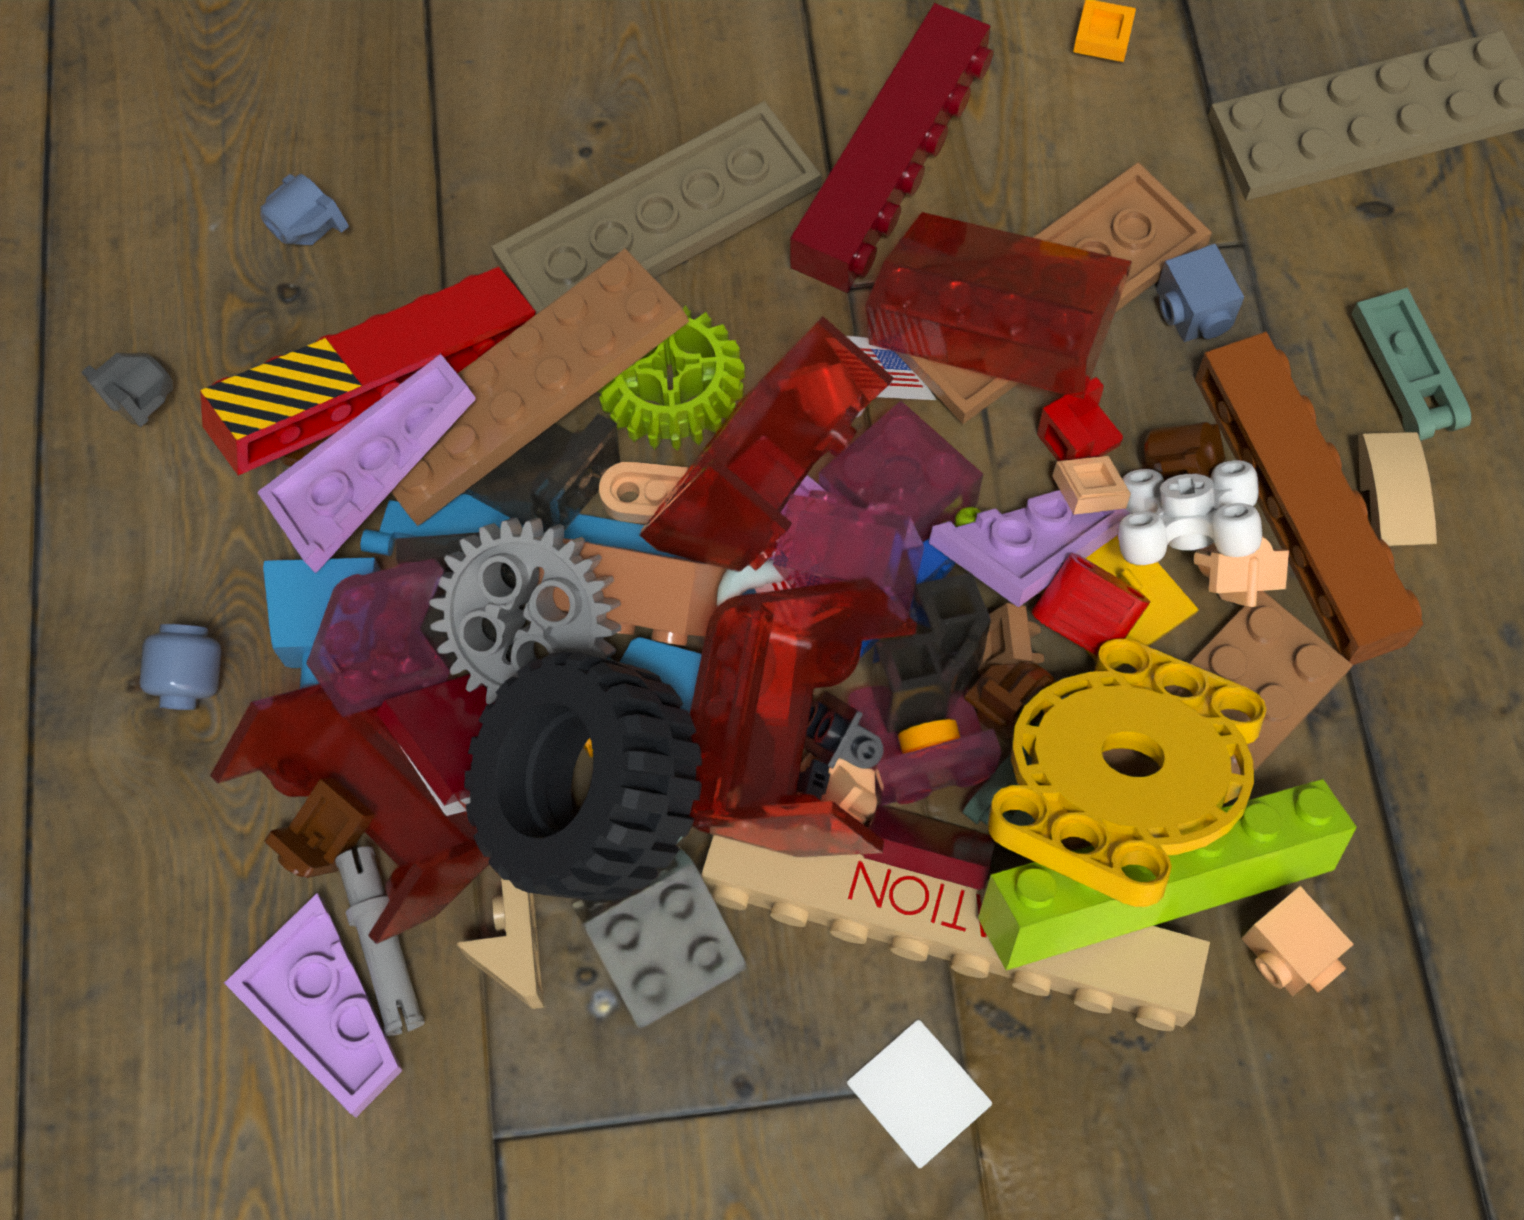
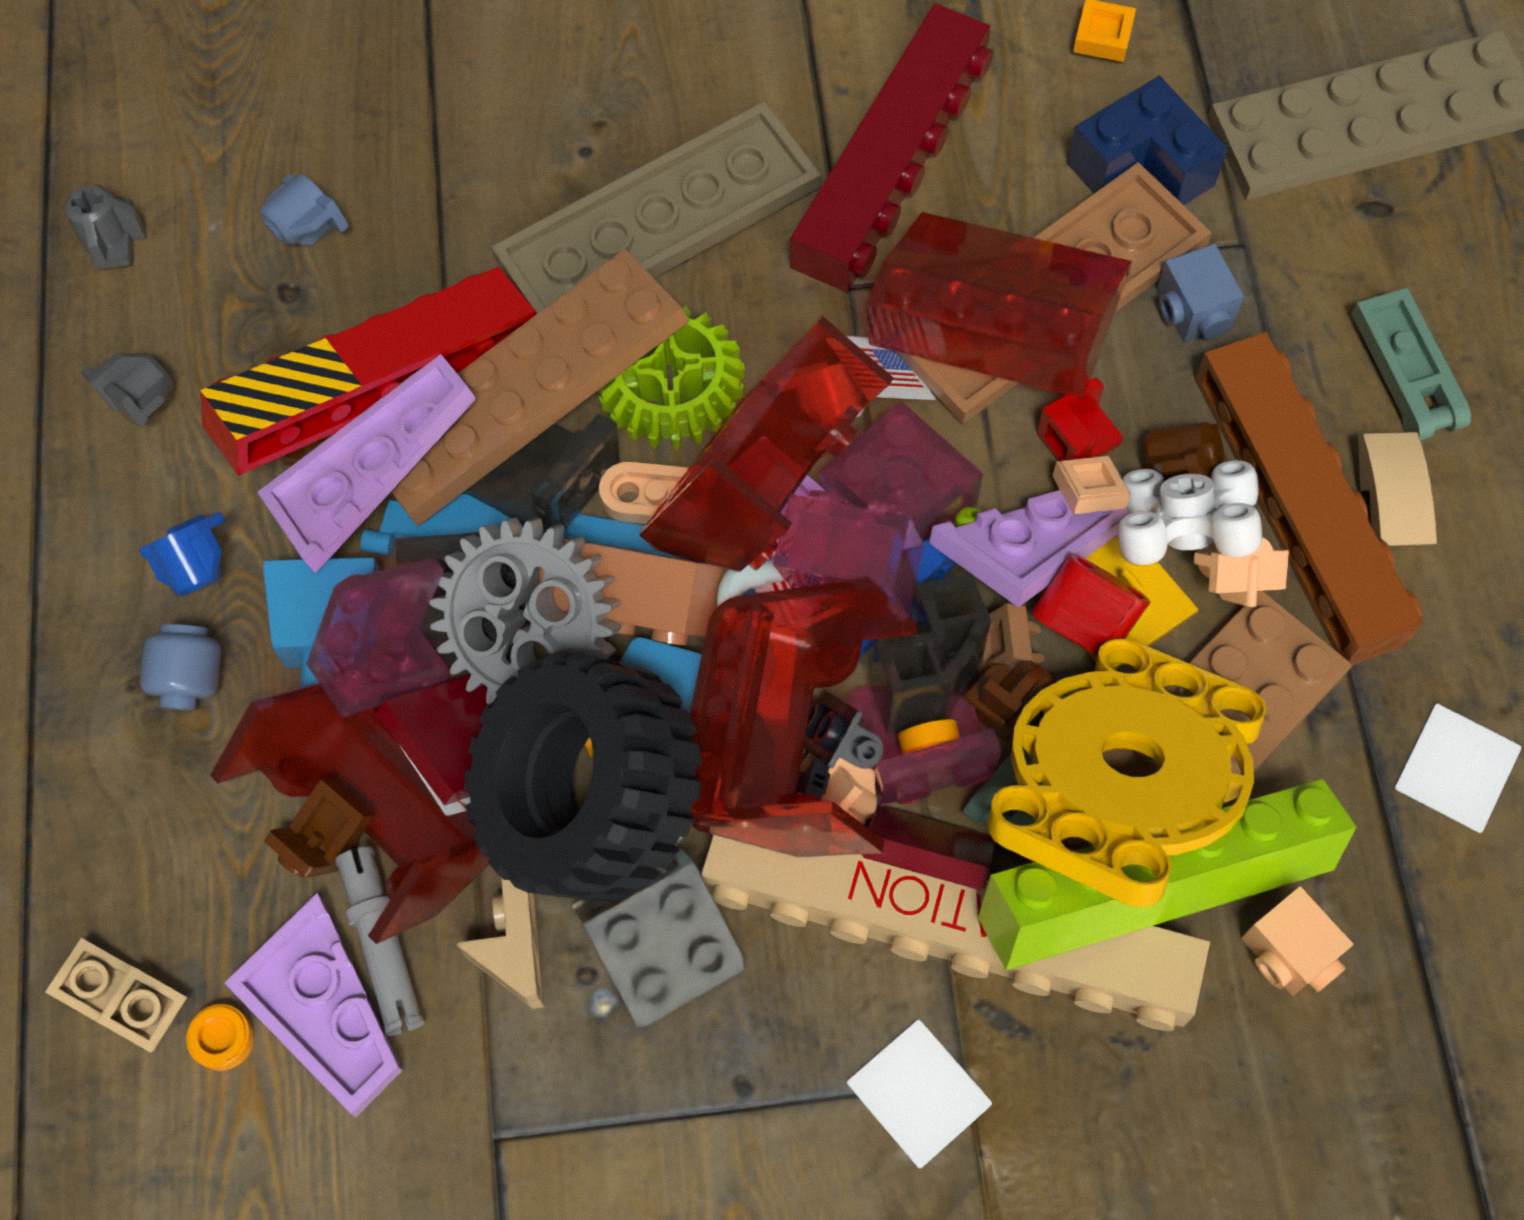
(104, 225): none -> dark grey piece
(116, 995): none -> tan slope
(187, 555): none -> blue piece
(220, 1037): none -> light orange tile
(1151, 129): none -> dark blue brick
(1458, 768): none -> white sticker

